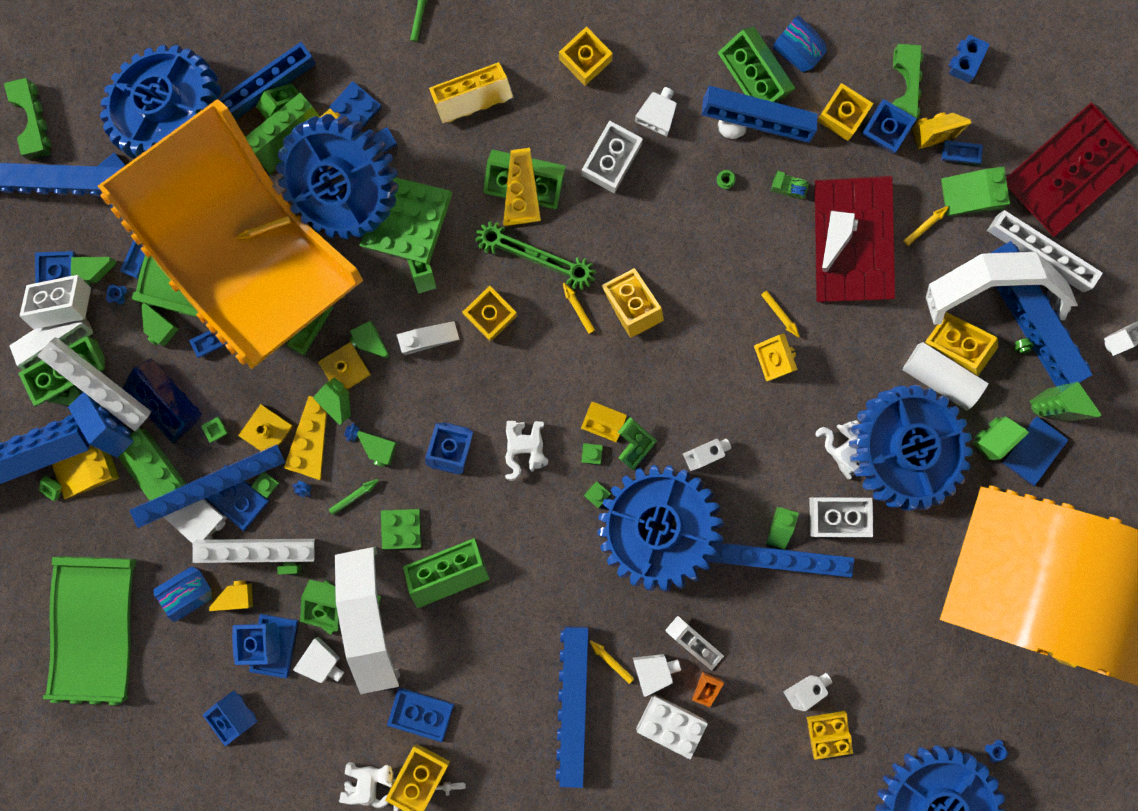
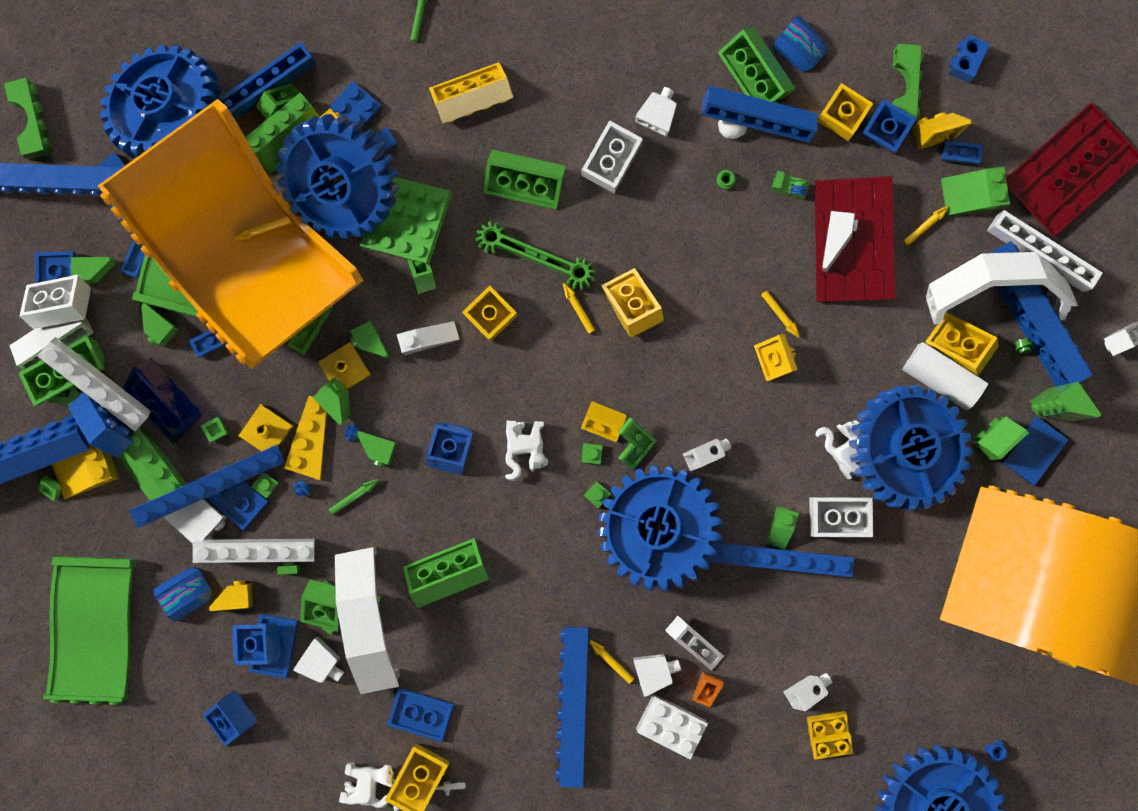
(112, 289): blue plate -> none
(401, 529): bright green plate -> none
(521, 192): yellow wing -> none
(585, 56): yellow brick -> none

